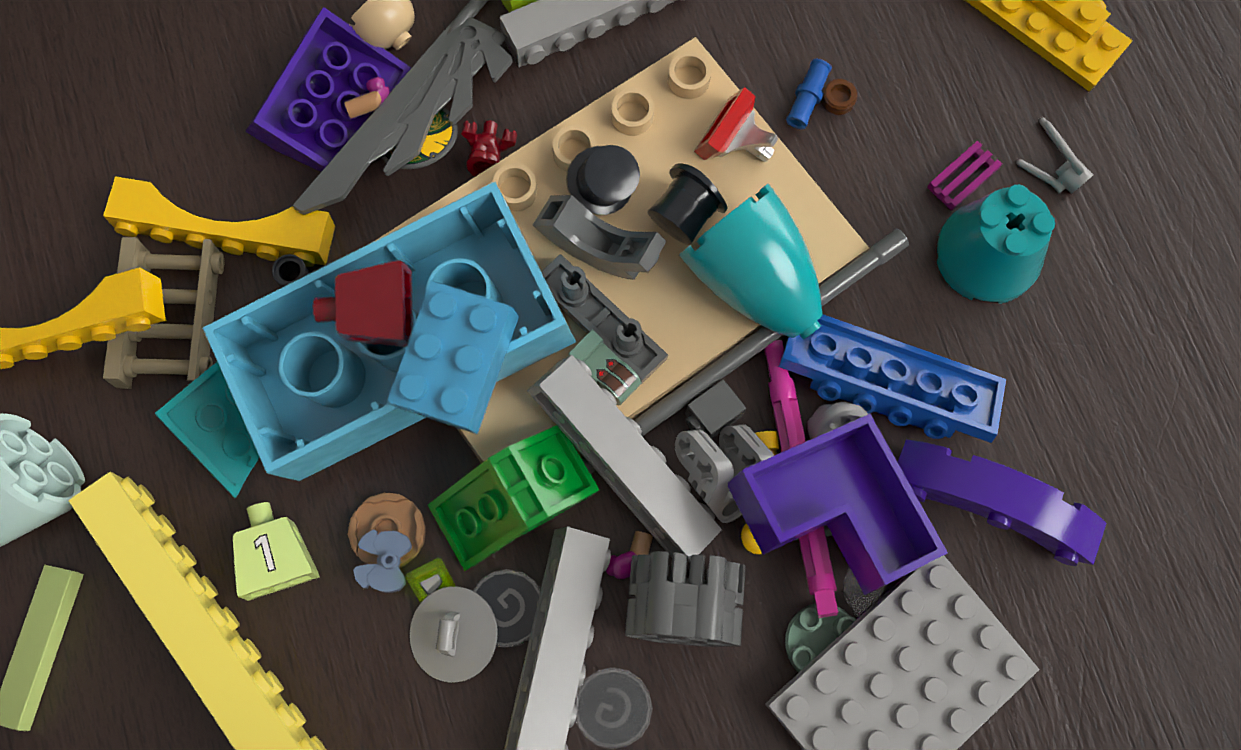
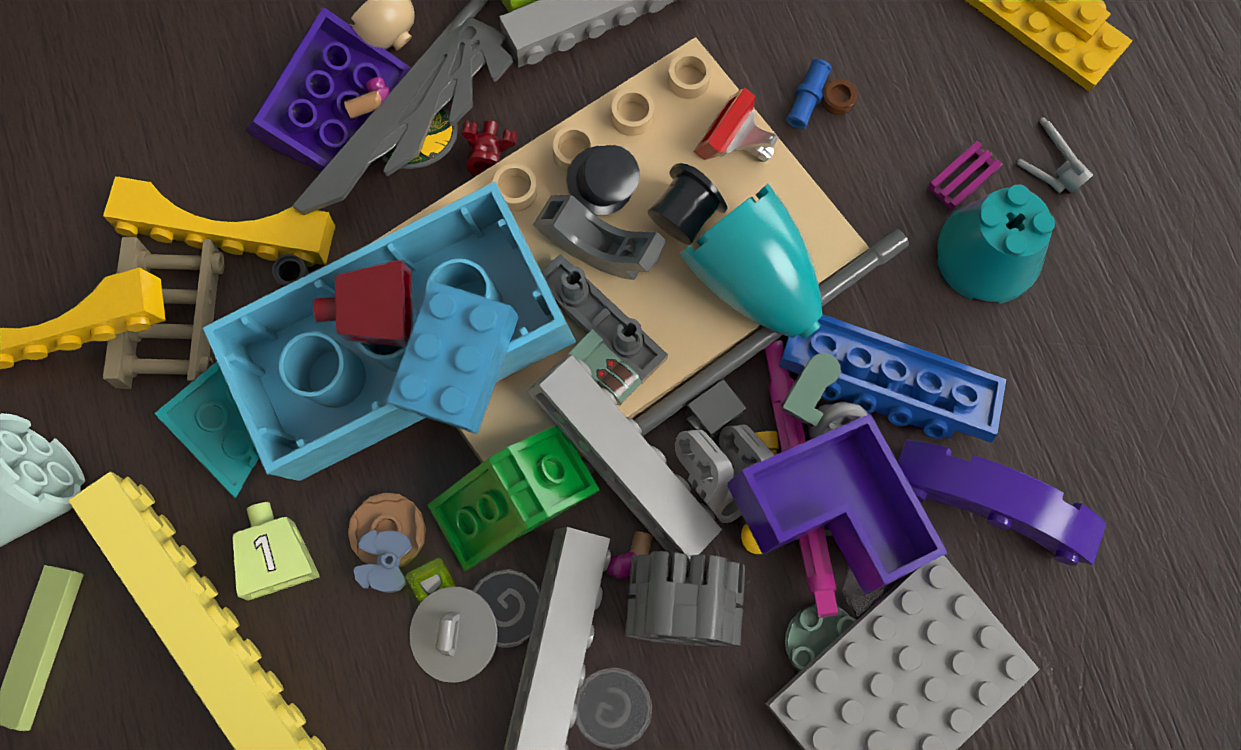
(809, 386): none -> sand green leg

